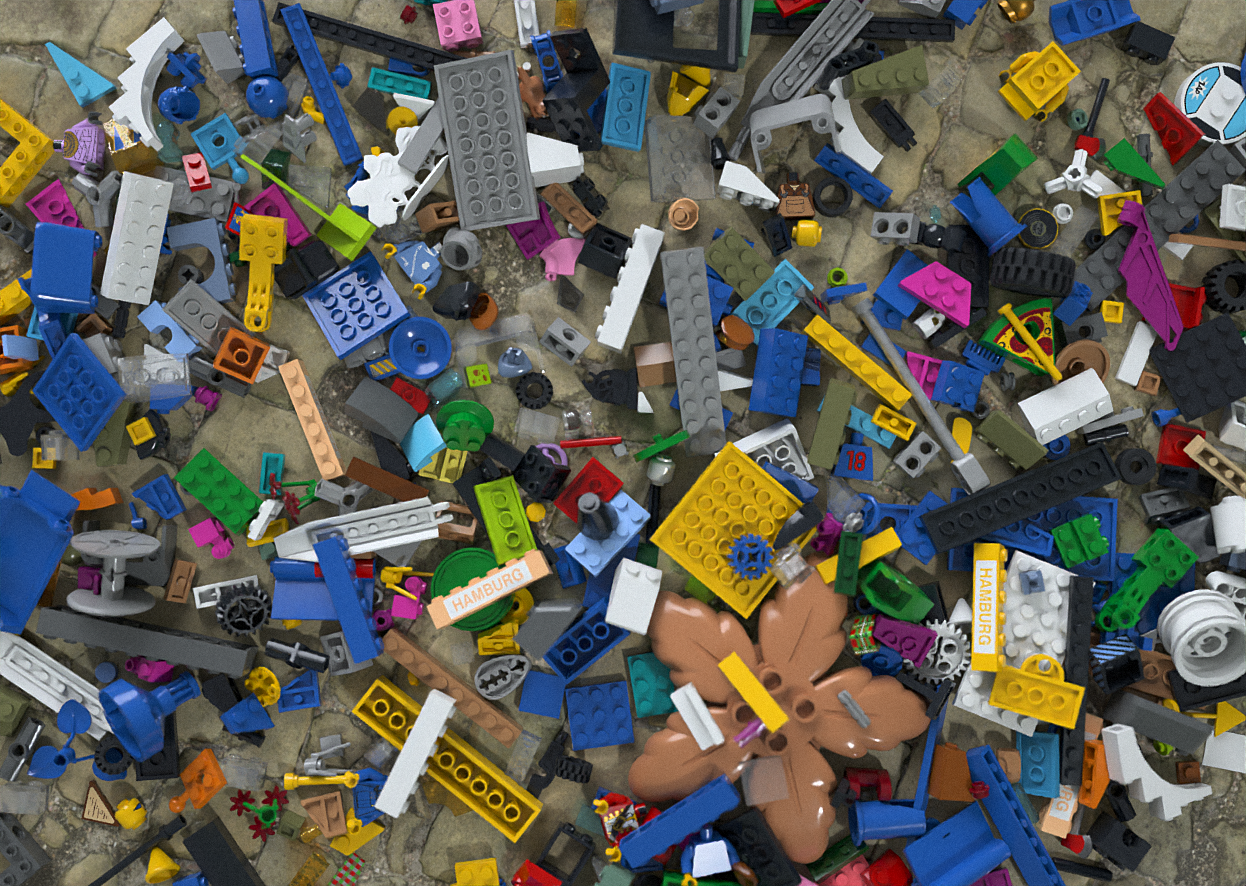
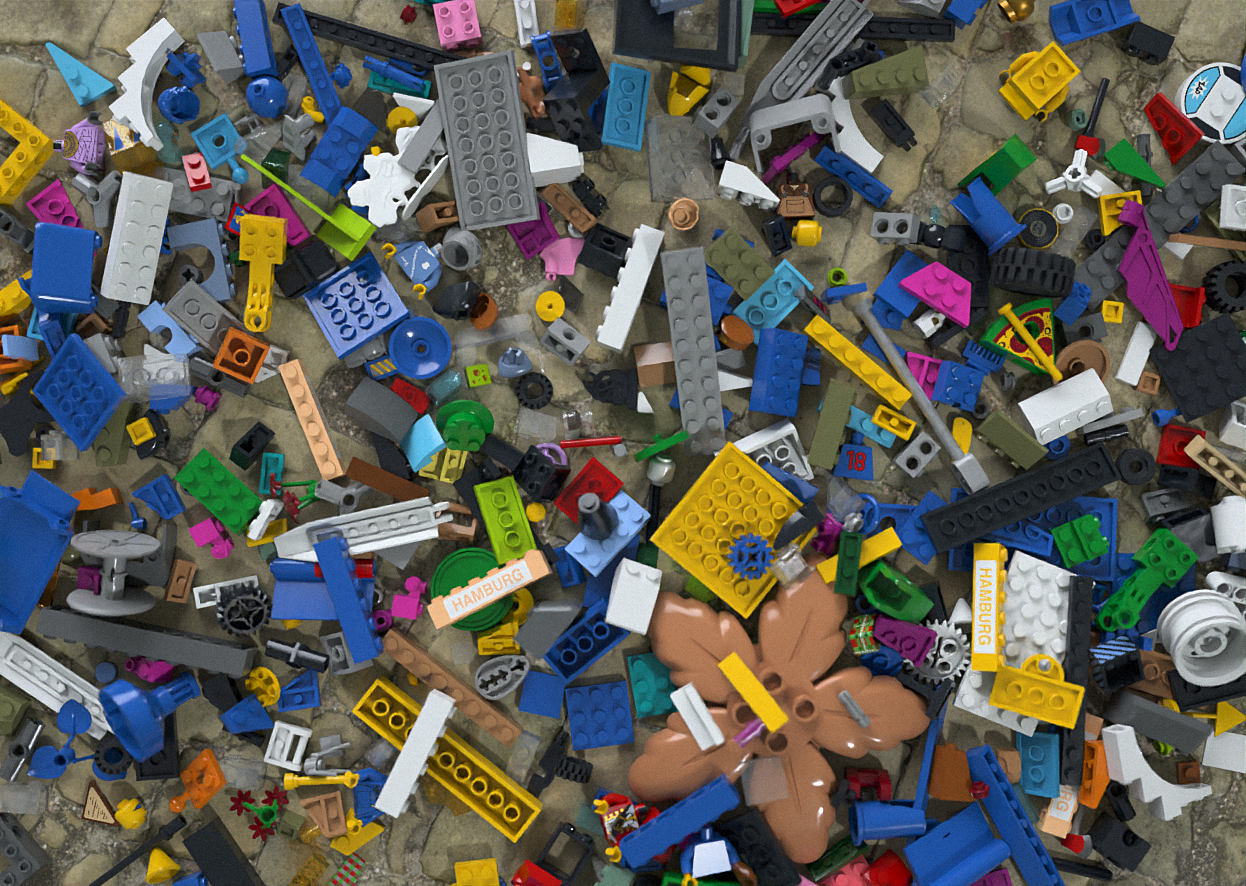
(251, 445): none -> black arch
(281, 743): none -> white plate
(339, 151): none -> blue piece
(385, 70): none -> blue pin
(393, 575): yellow plant -> none
(550, 306): none -> yellow piece
(793, 152): none -> magenta wing
(1031, 582): sand blue tile -> none

